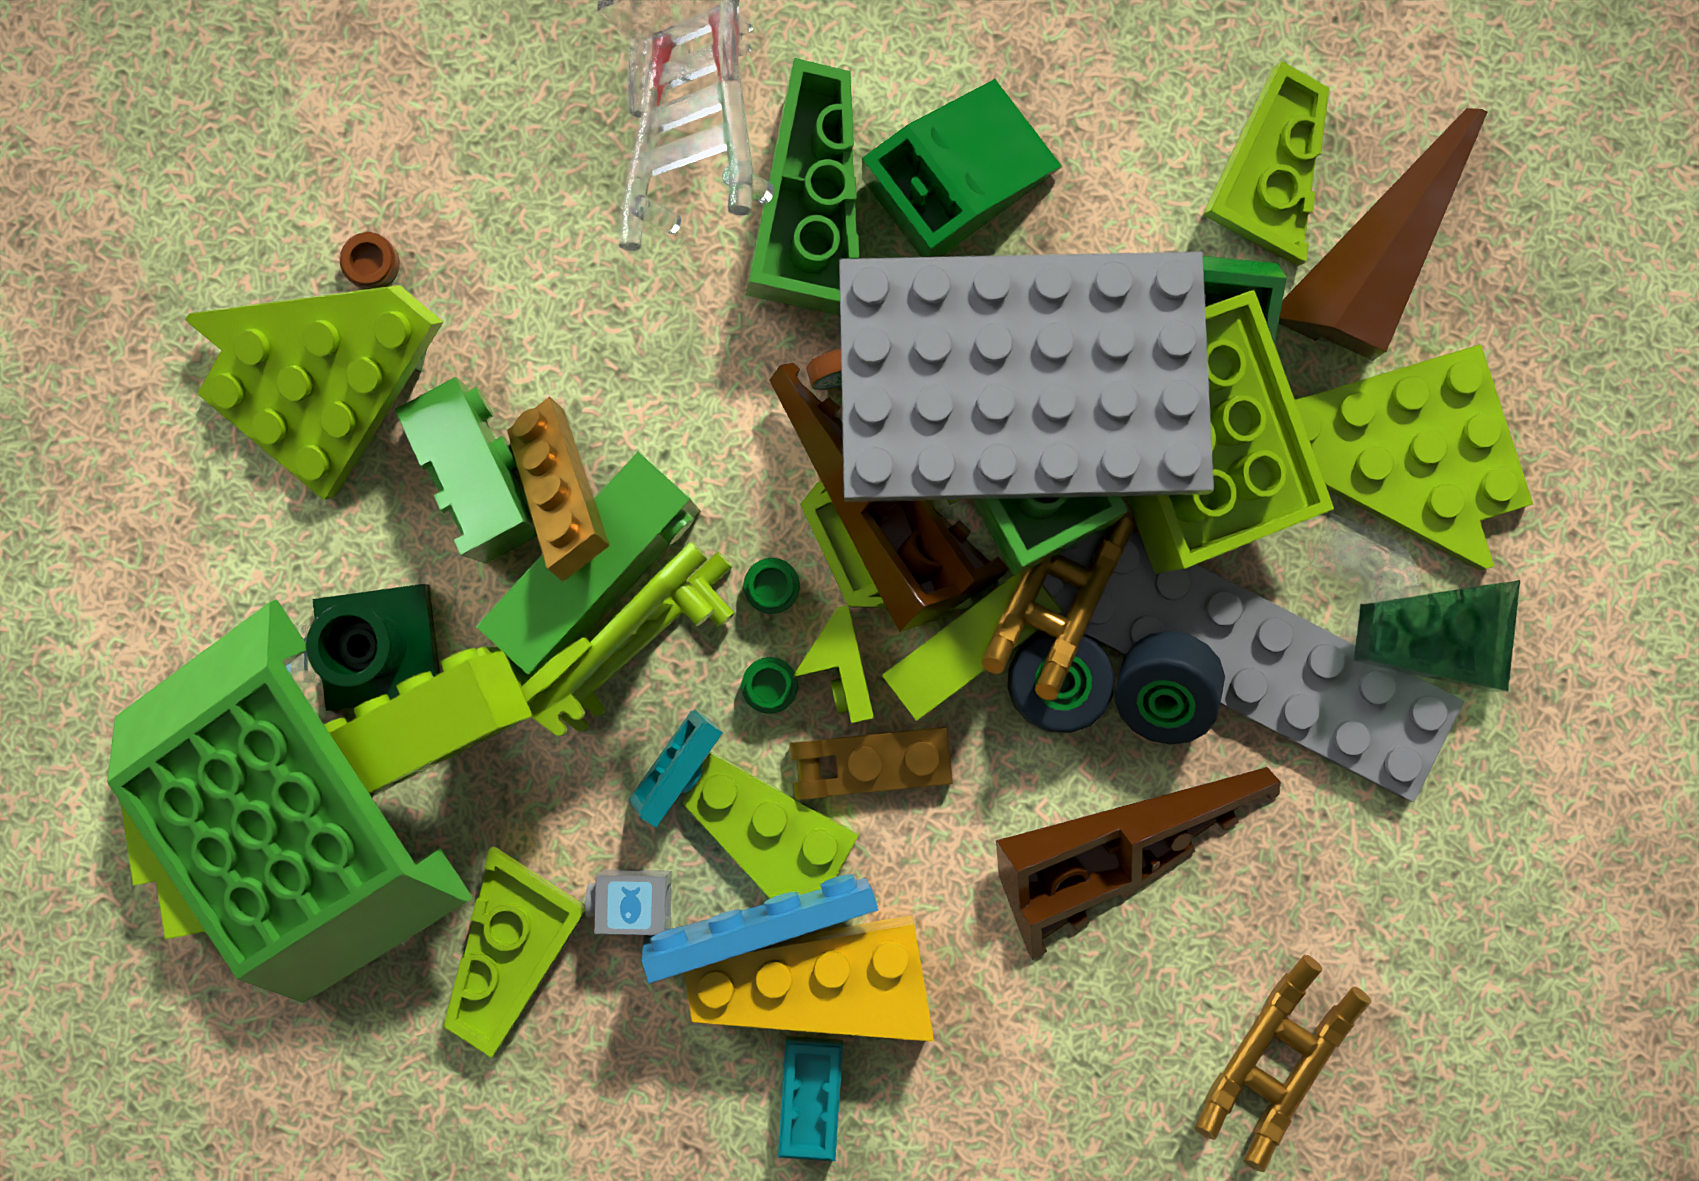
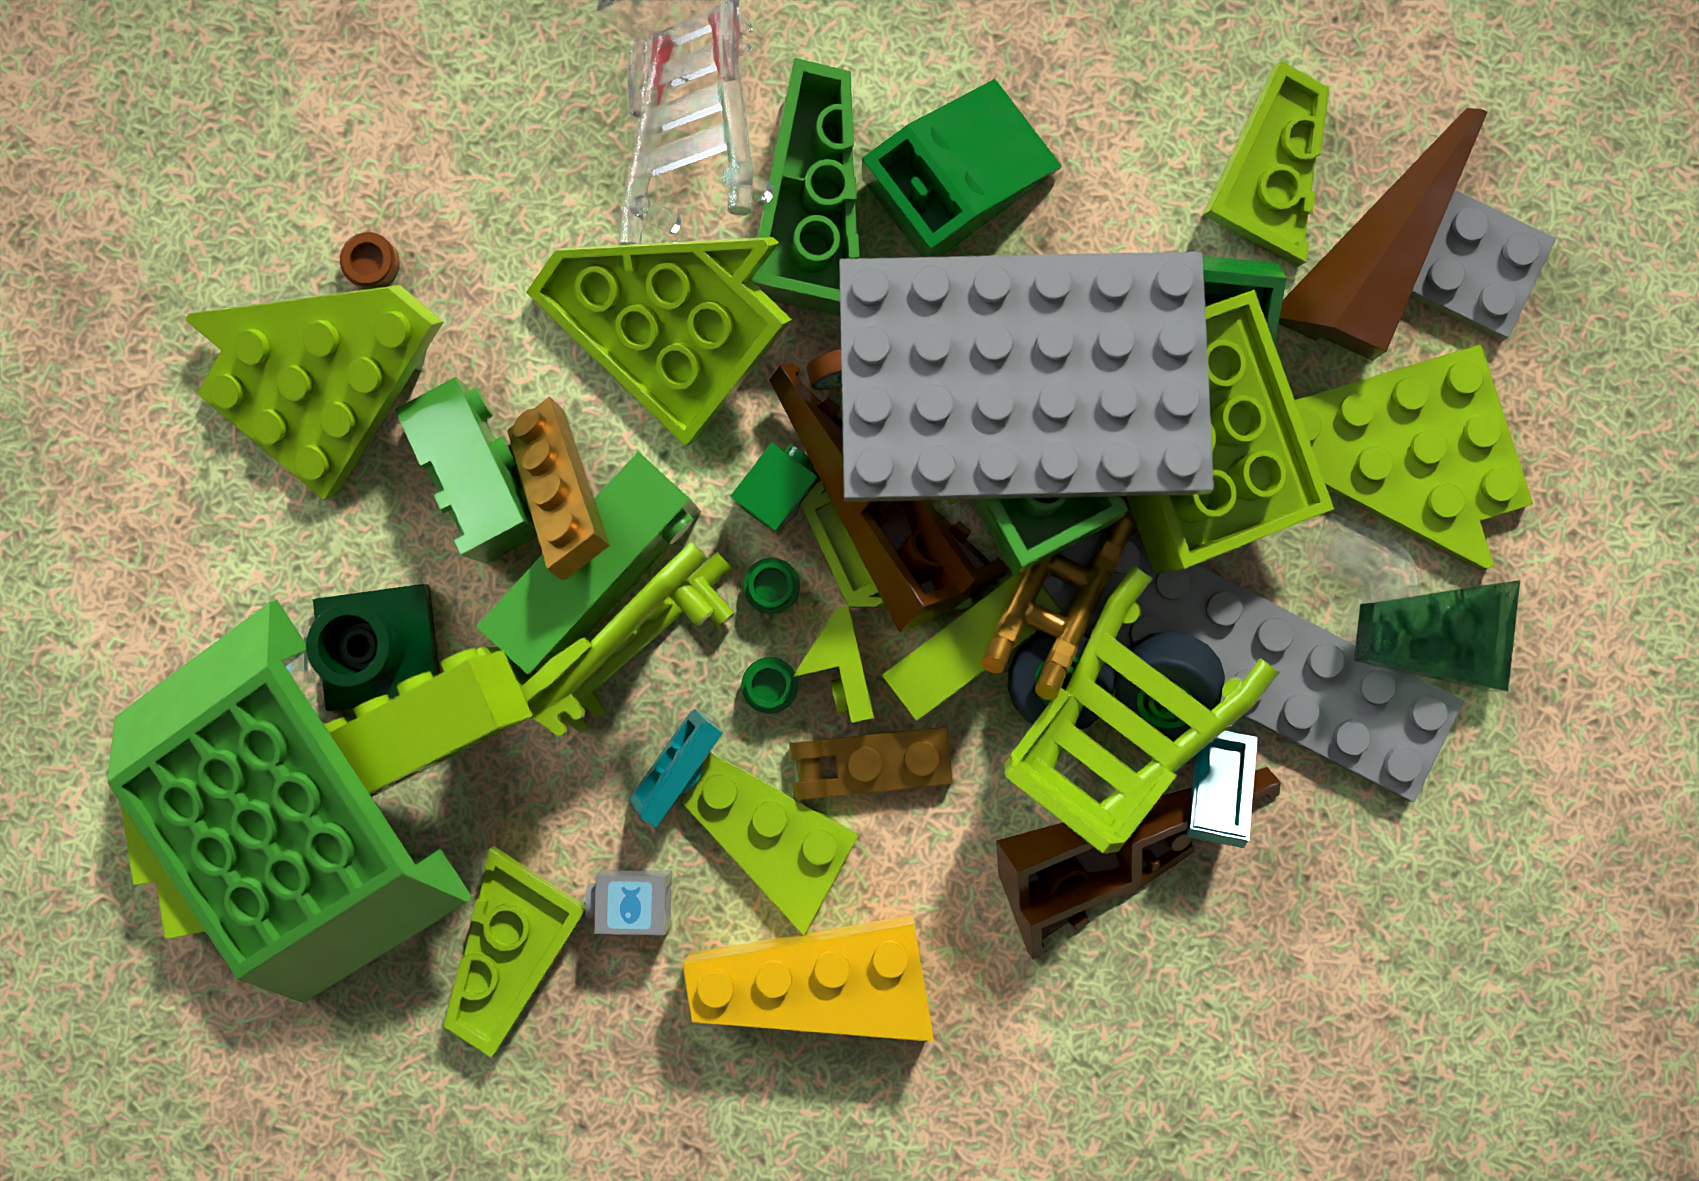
(667, 319): none -> lime wing
(755, 927): dark azure wing -> none
(776, 486): none -> green brick
(810, 1098): teal plate -> none
(1113, 820): none -> lime hand
(1223, 790): none -> tile
(1288, 1096): pearl gold piece -> none
(1481, 266): none -> light grey plate

